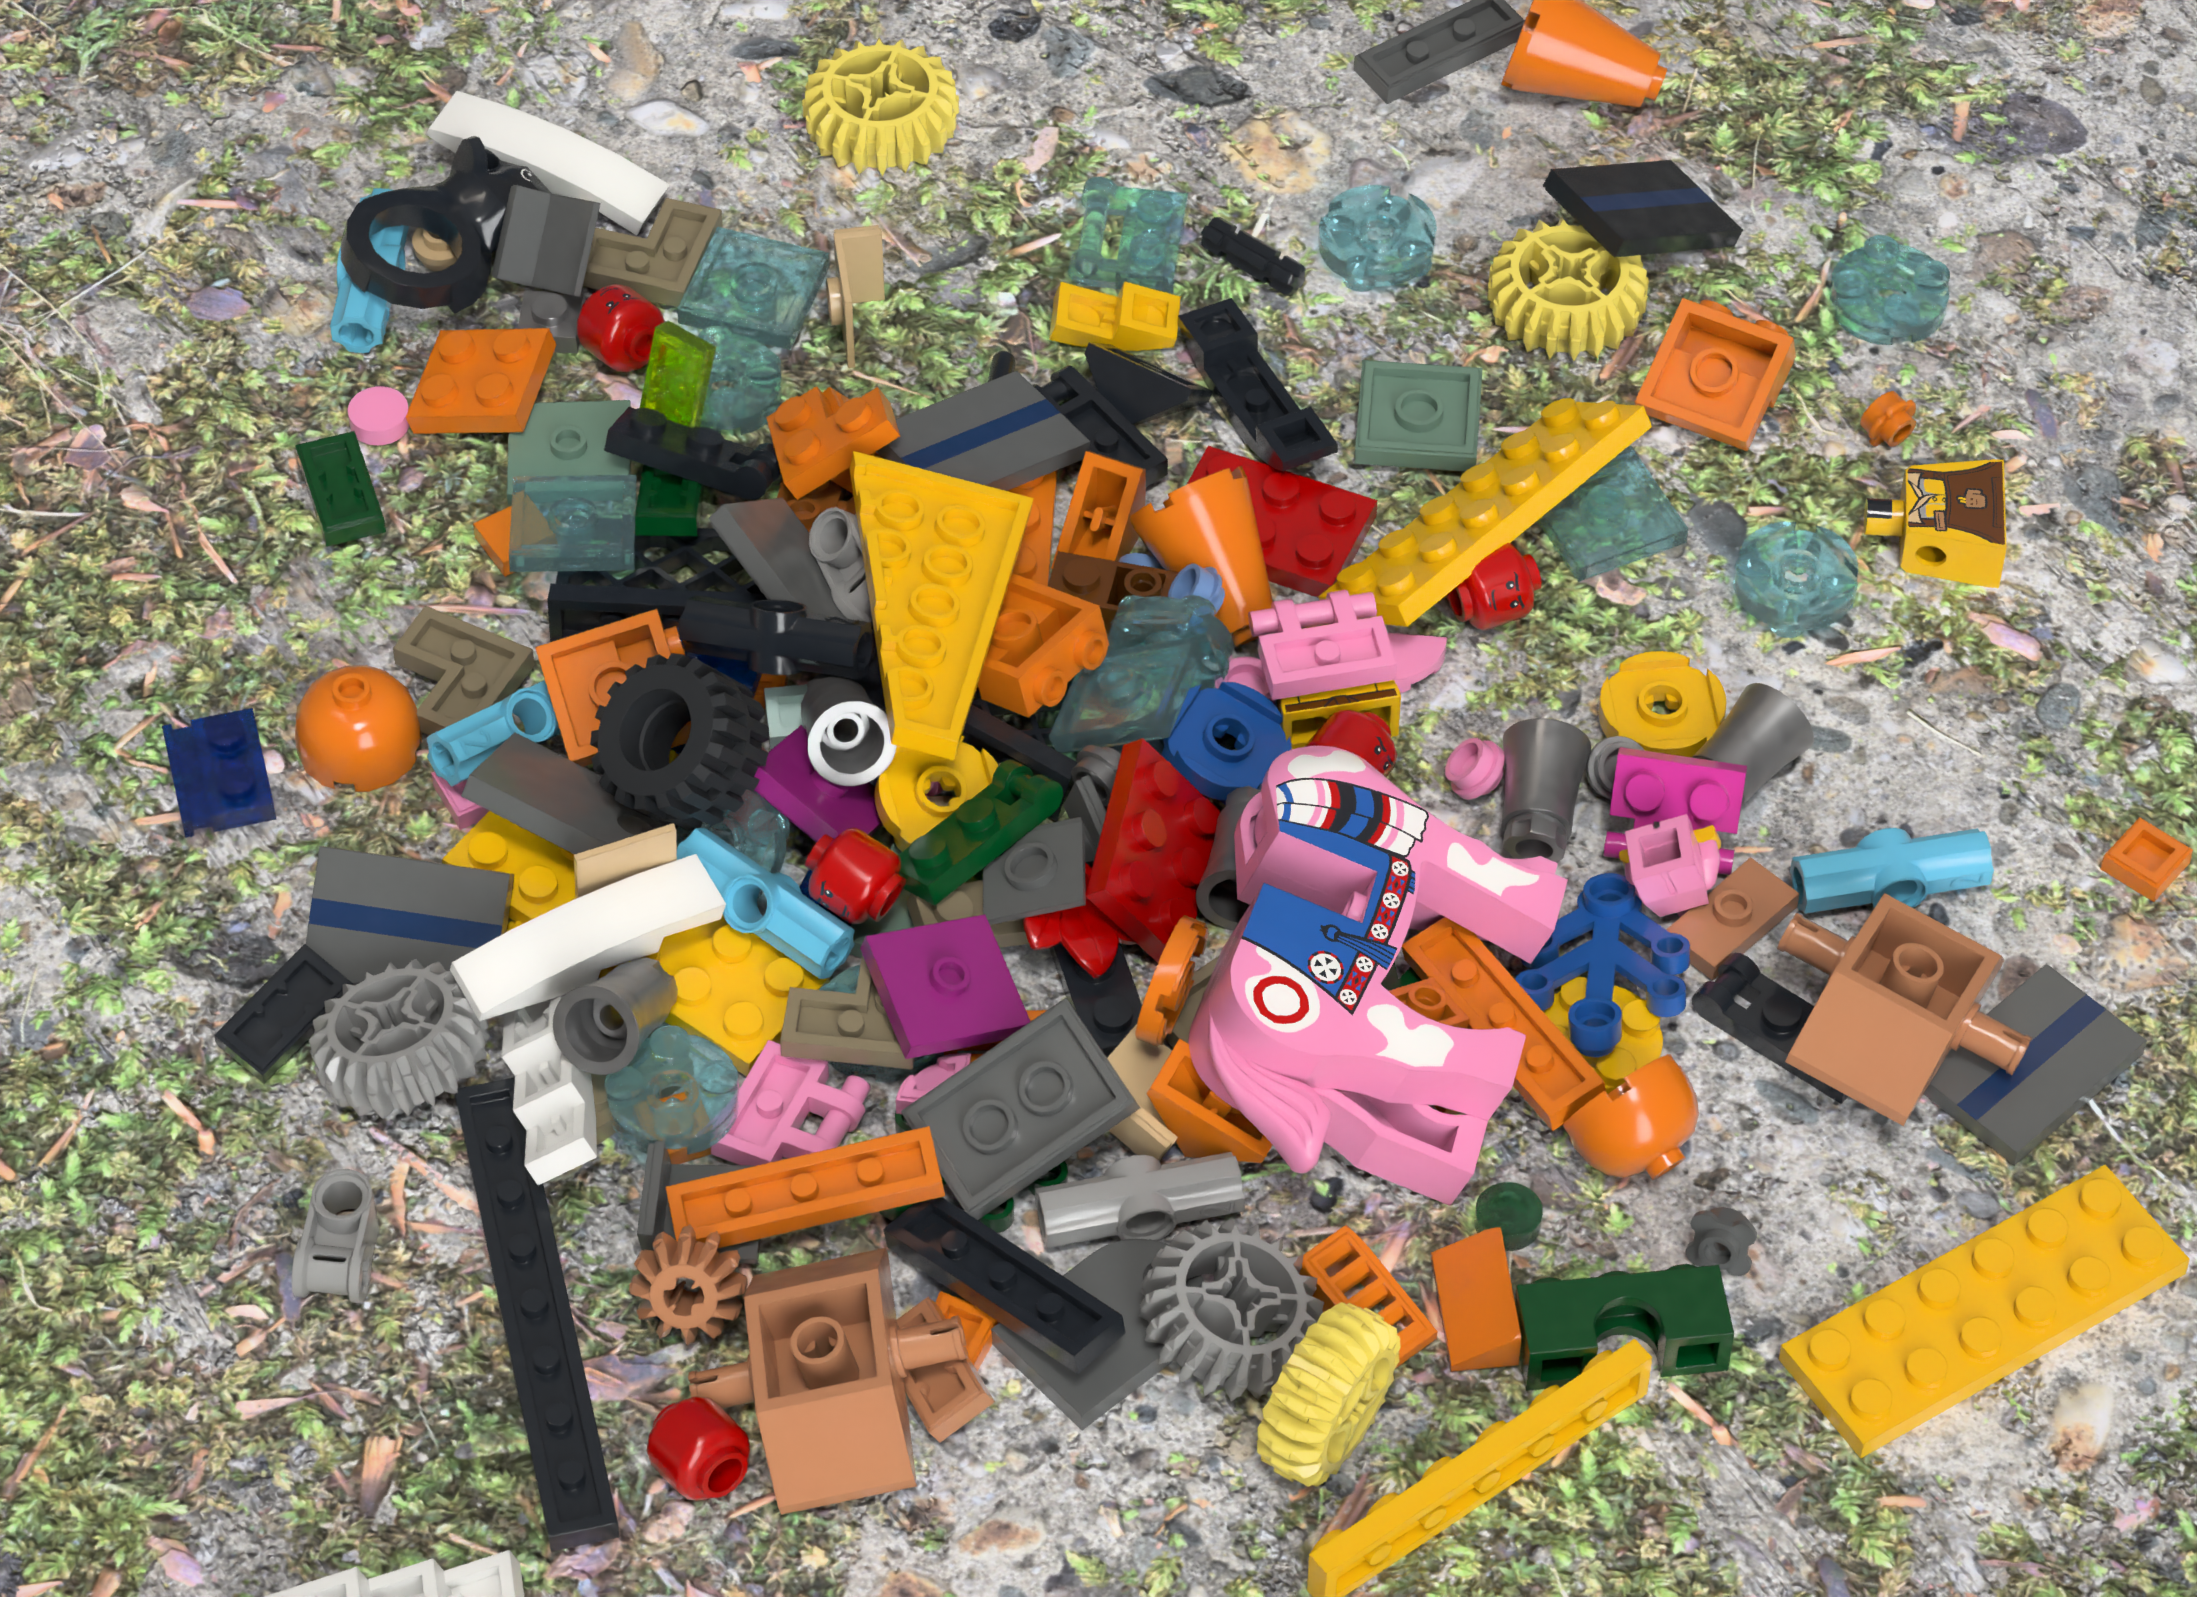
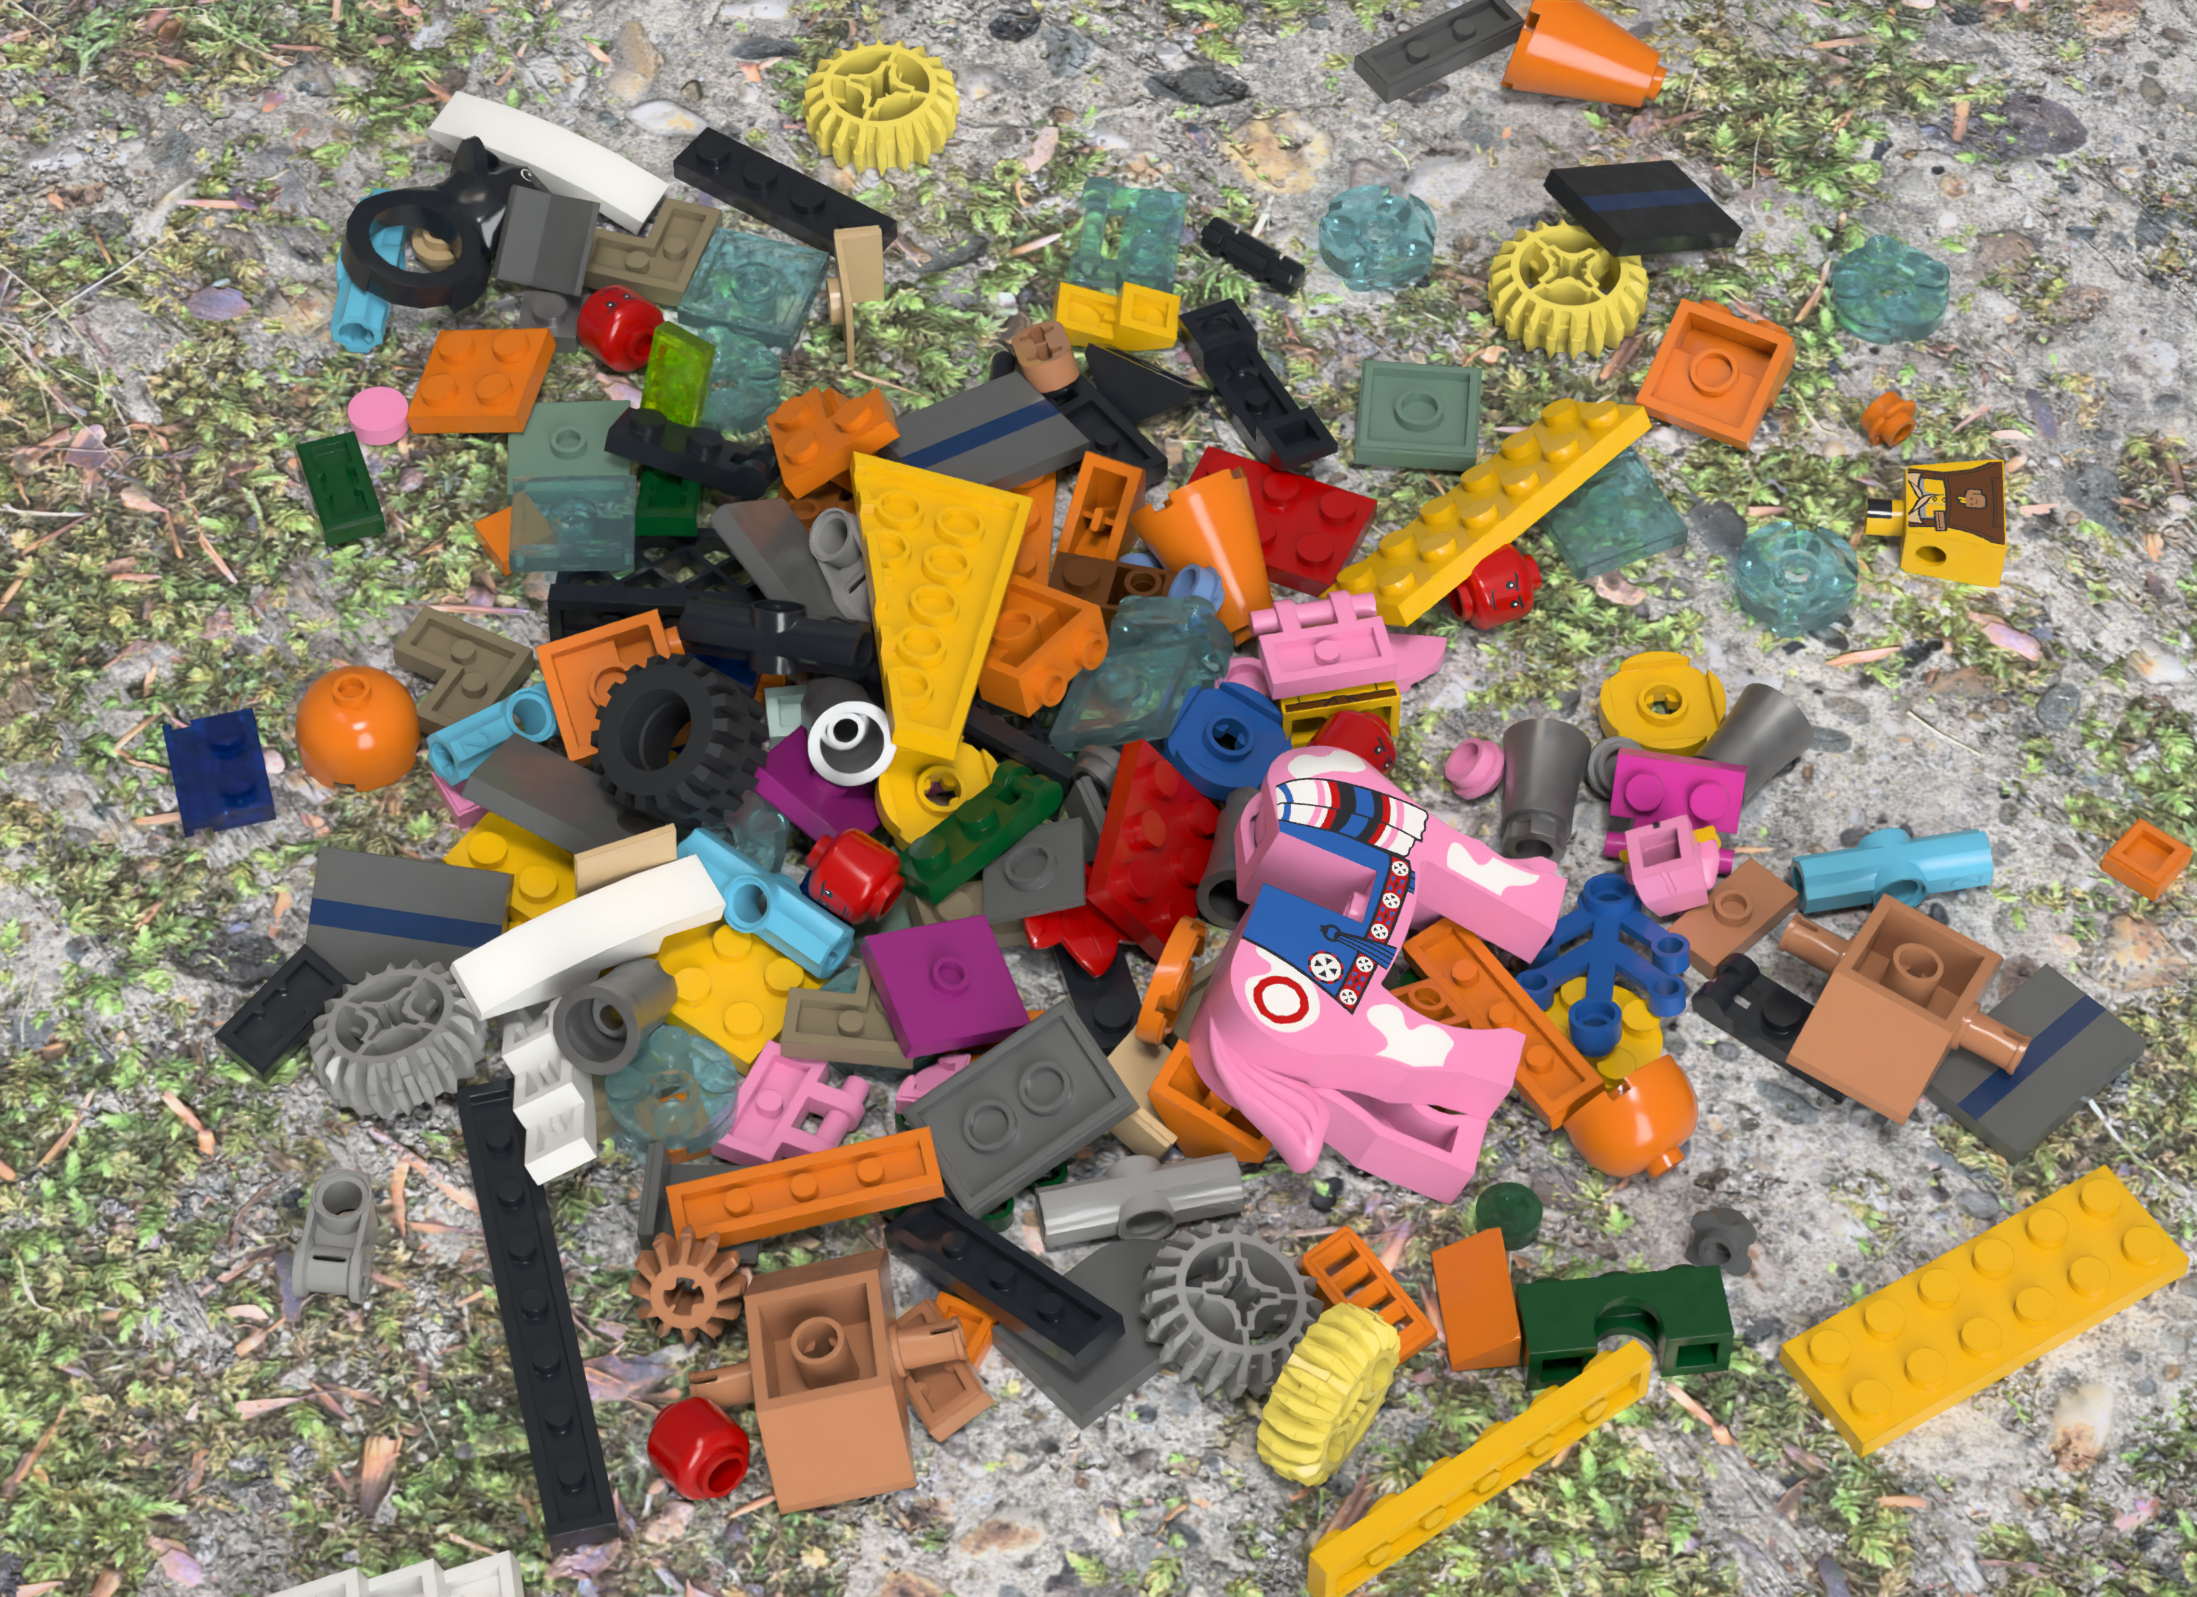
(774, 192): none -> black plate
(1046, 356): none -> nougat beam

